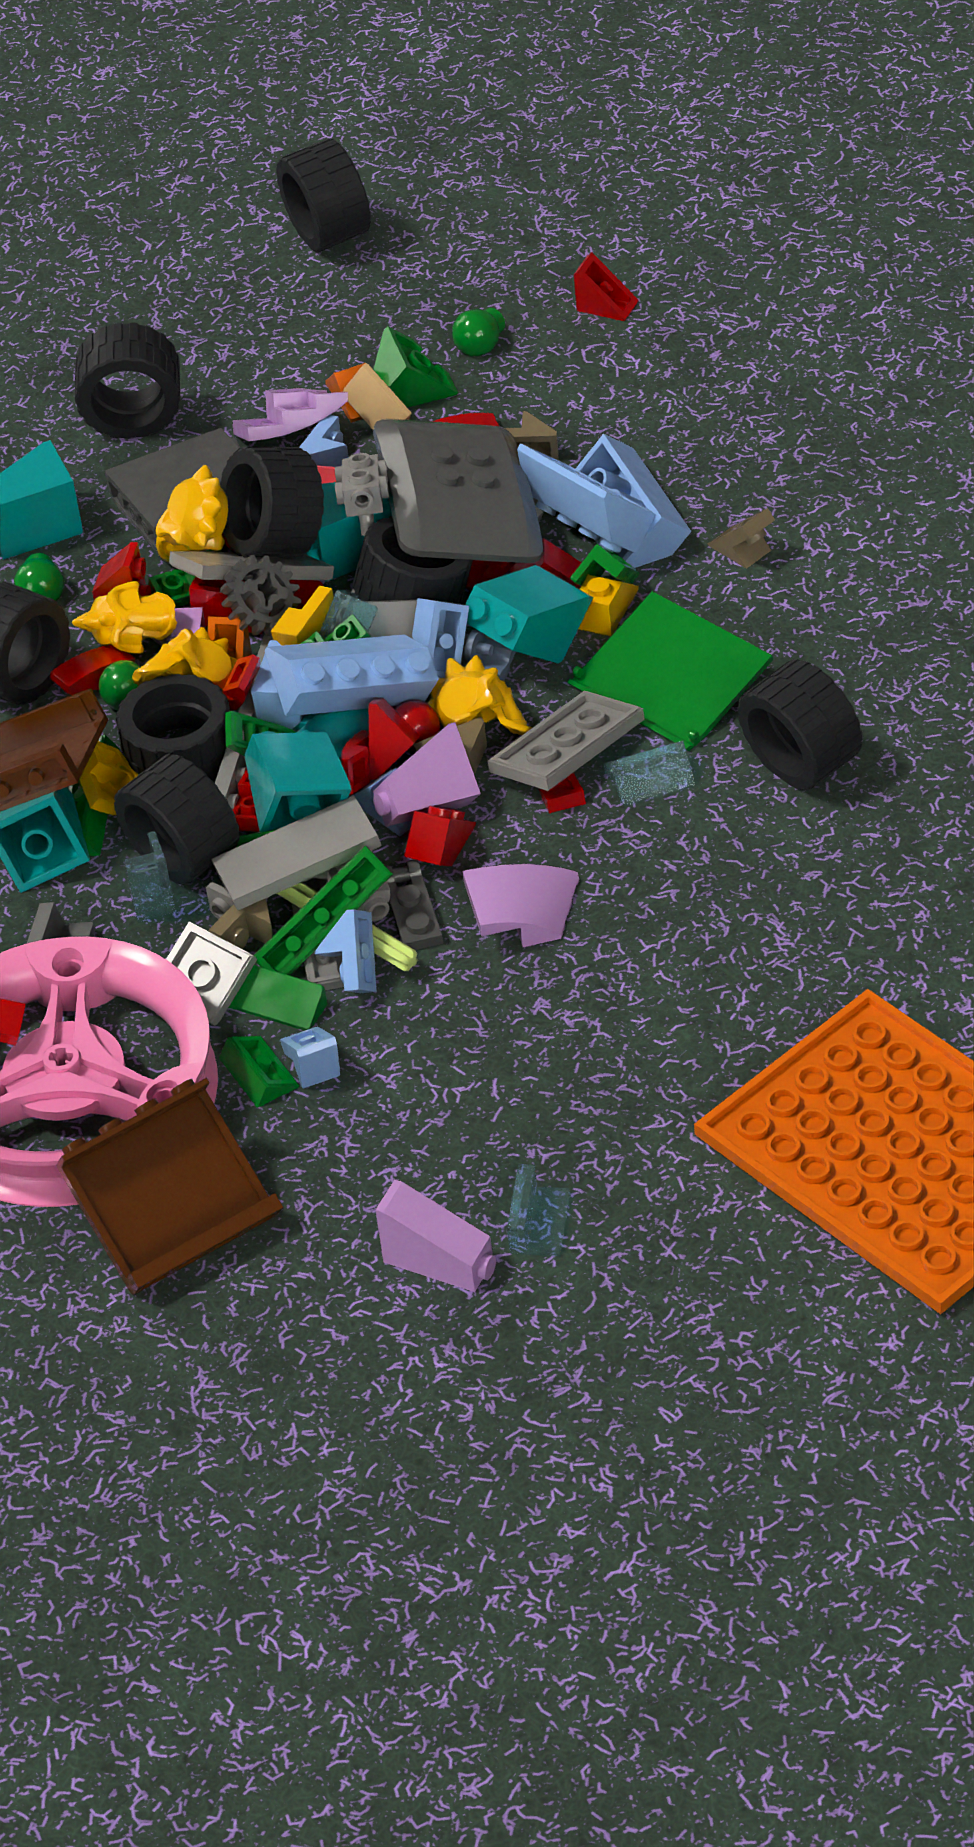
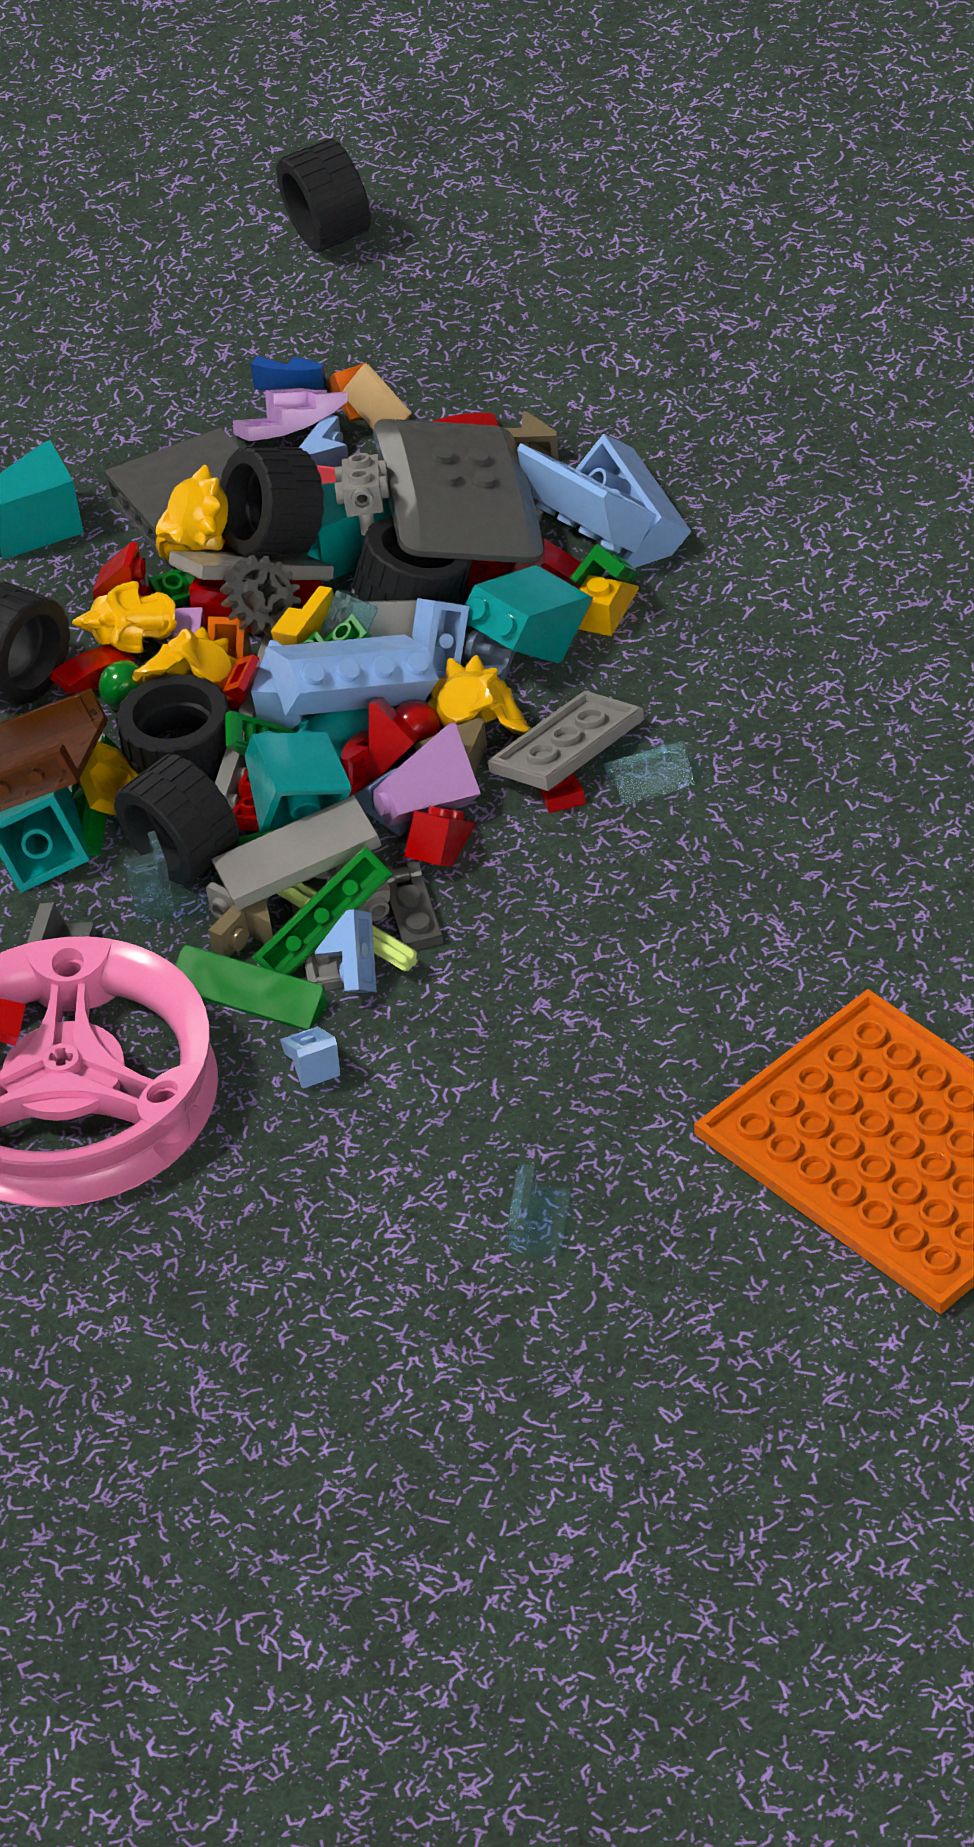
(40, 576): green piece -> none
(127, 349): black tyre -> none
(165, 1186): reddish brown panel -> none
(212, 967): tile -> none
(256, 1069): green slope -> none
(296, 374): none -> blue slope
(411, 372): green slope -> none
(431, 1239): lavender slope -> none
(477, 331): green piece -> none
(521, 898): lavender slope -> none
(601, 291): red slope -> none
(674, 669): green container -> none
(745, 539): dark tan slope -> none
(800, 724): black tyre -> none

